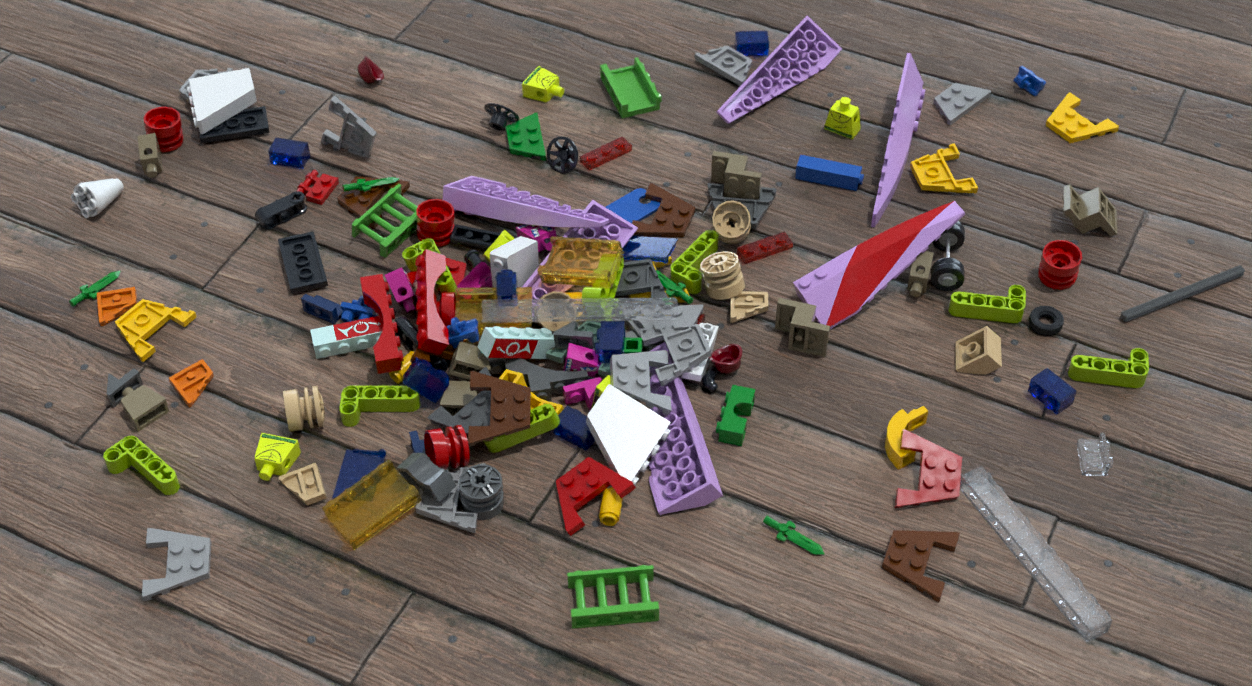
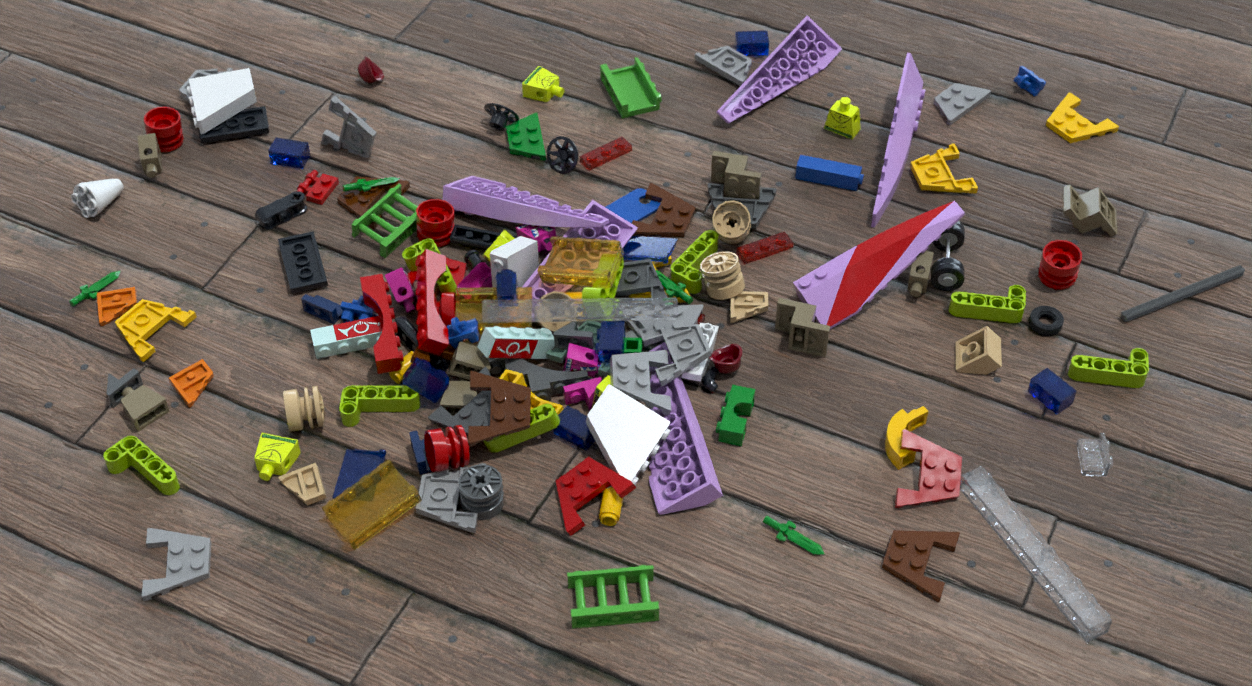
(430, 478): dark grey brick -> none

